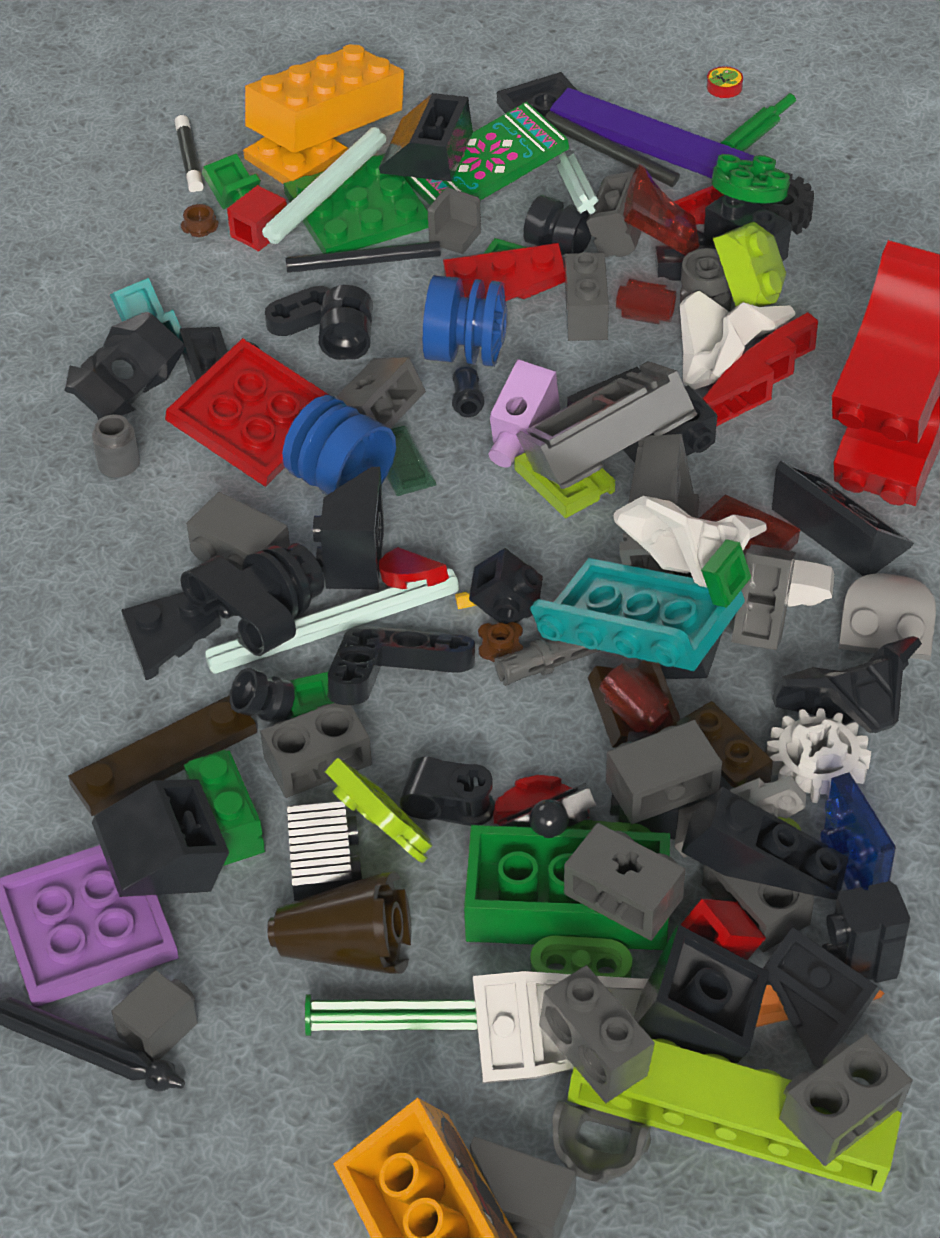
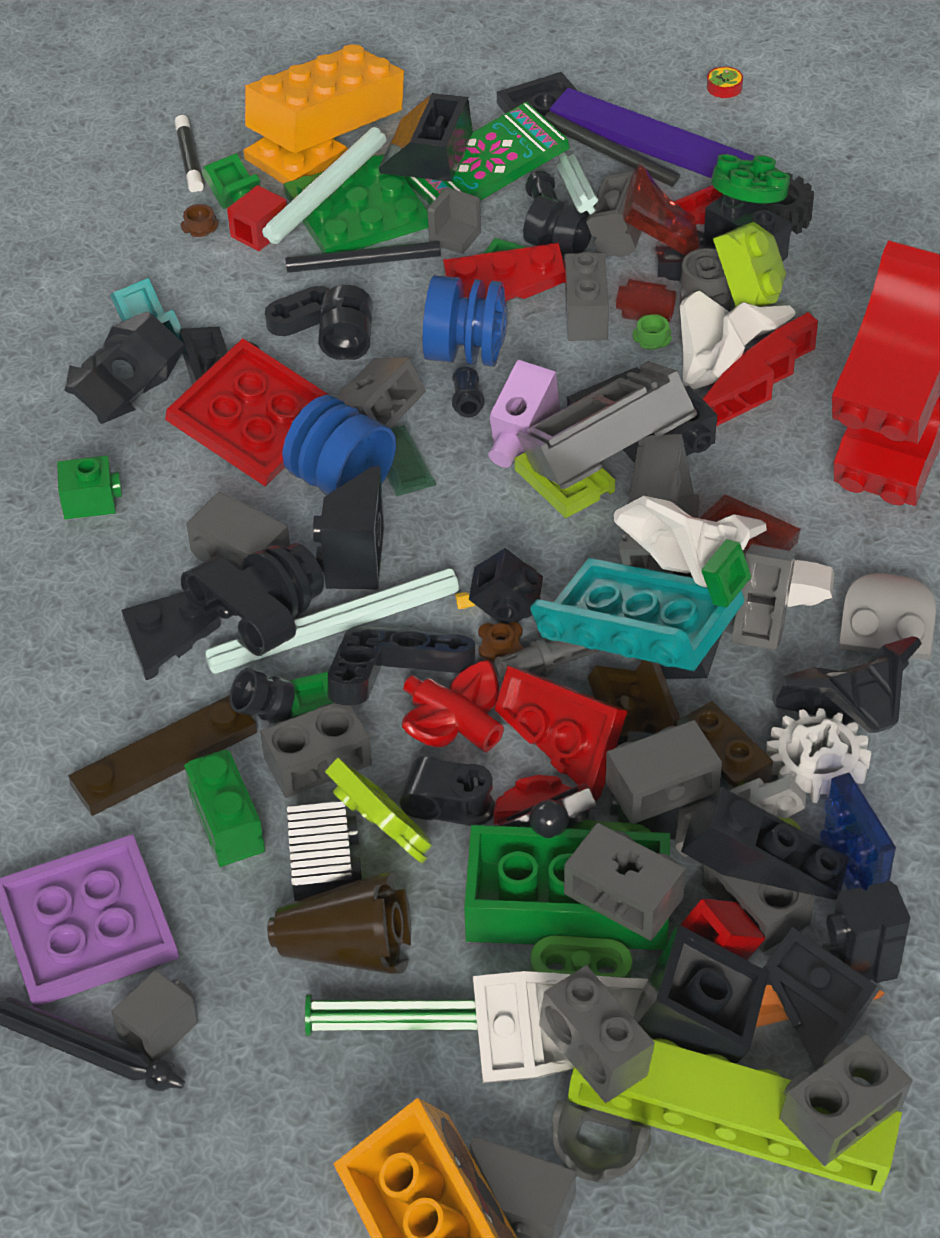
(87, 487): none -> green brick
(115, 446): flat silver brick -> none
(162, 840): black slope -> none
(405, 566): red tile -> none
(456, 709): none -> red plant
(540, 184): none -> black pin
(563, 724): none -> red wing
(635, 698): clear red brick -> none
(652, 332): none -> bright green plate
(758, 125): green axle -> none
(835, 520): black slope -> none

